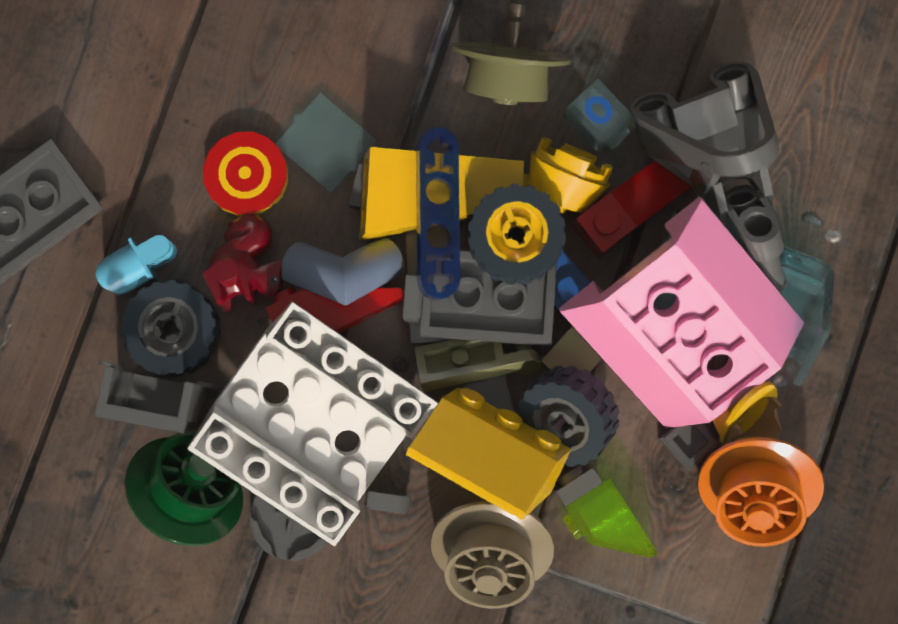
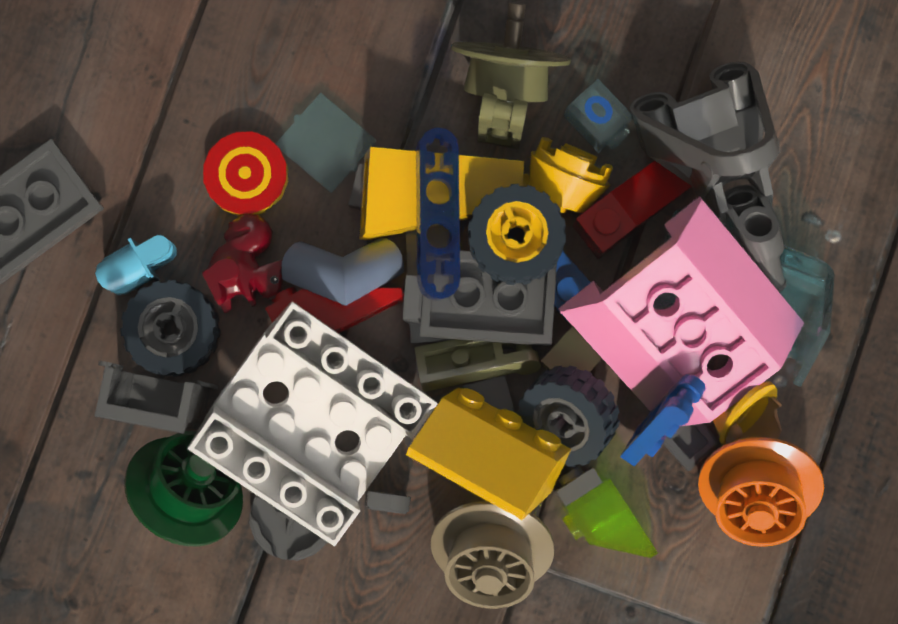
(501, 121): none -> olive plate
(664, 419): none -> blue plate

